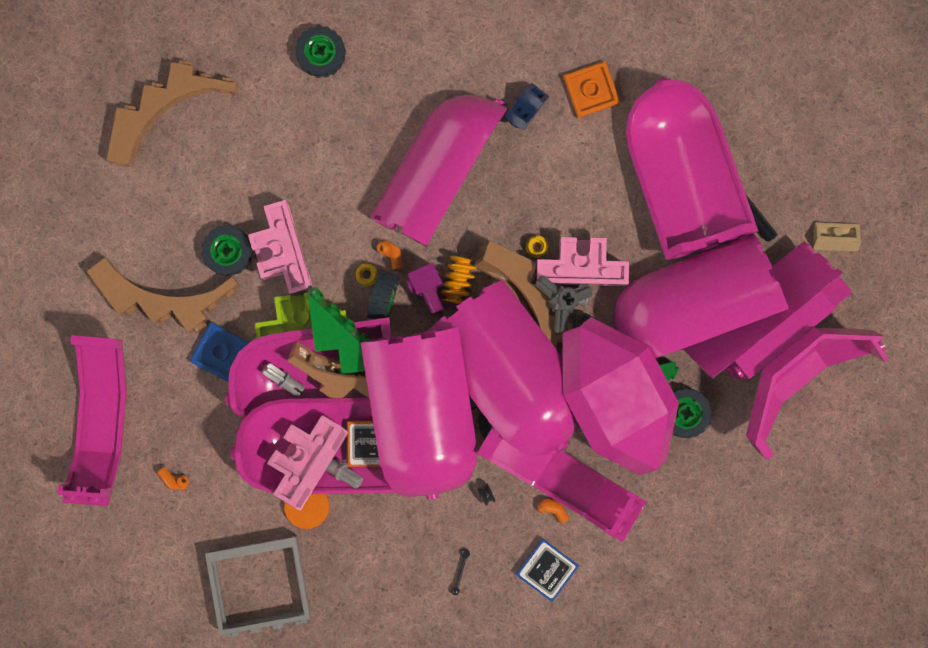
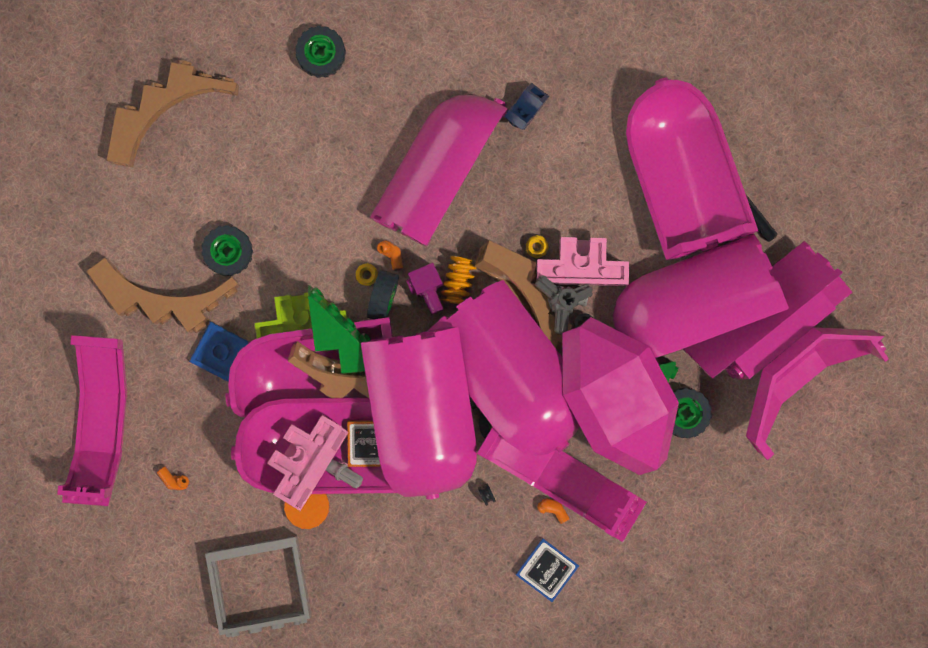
(280, 249): bright pink piece -> none
(282, 379): light grey axle -> none
(465, 554): black hinge -> none
(591, 89): orange tile -> none
(836, 236): tan slope -> none

